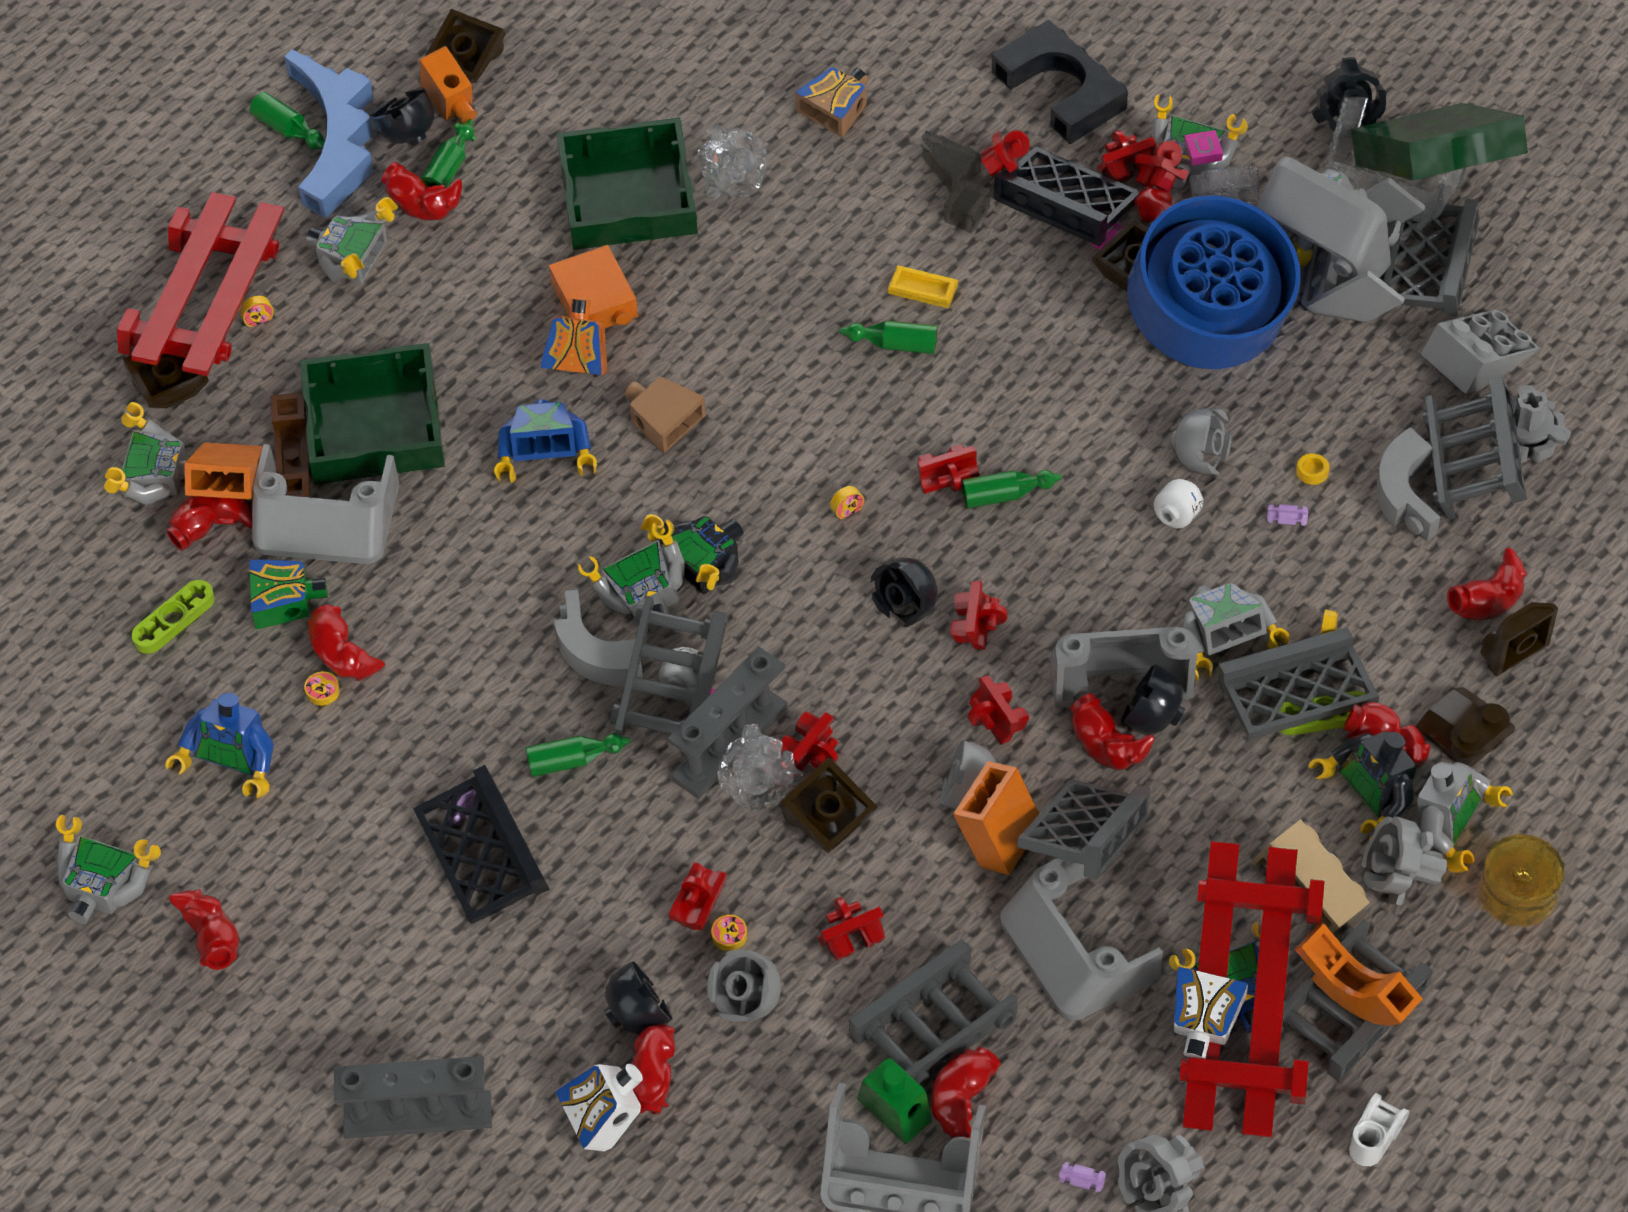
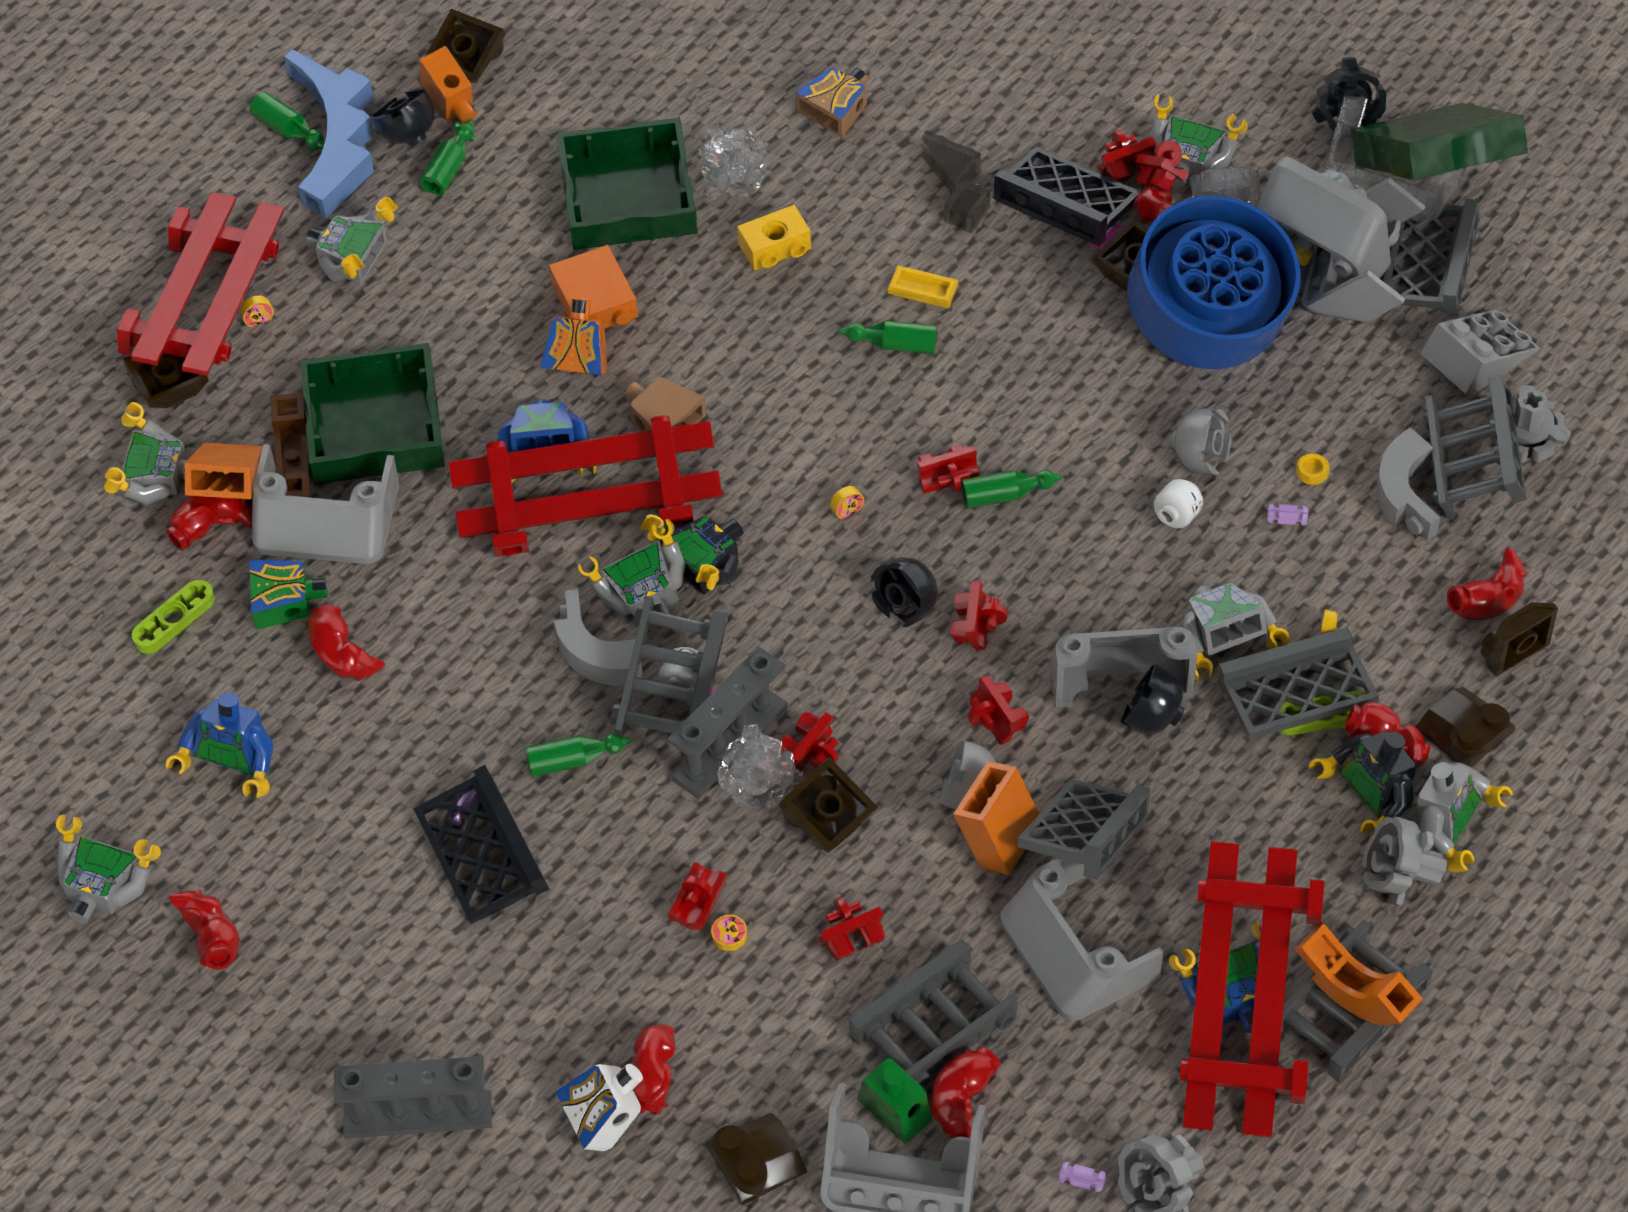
(322, 688): tile -> none
(417, 199): red animal -> none
(510, 516): none -> red fence
(634, 1000): black cylinder -> none
(744, 986): light grey cylinder -> none
(756, 1157): none -> dark brown slope
(774, 237): none -> yellow brick
(1005, 151): red hips -> none
(1052, 50): black arch -> none
(1102, 740): red animal -> none
(1203, 147): dark pink tile -> none
(1206, 1009): torso -> none
(1341, 895): tan wedge -> none
(1379, 1126): white piece -> none
(1521, 880): clear yellow wheel -> none

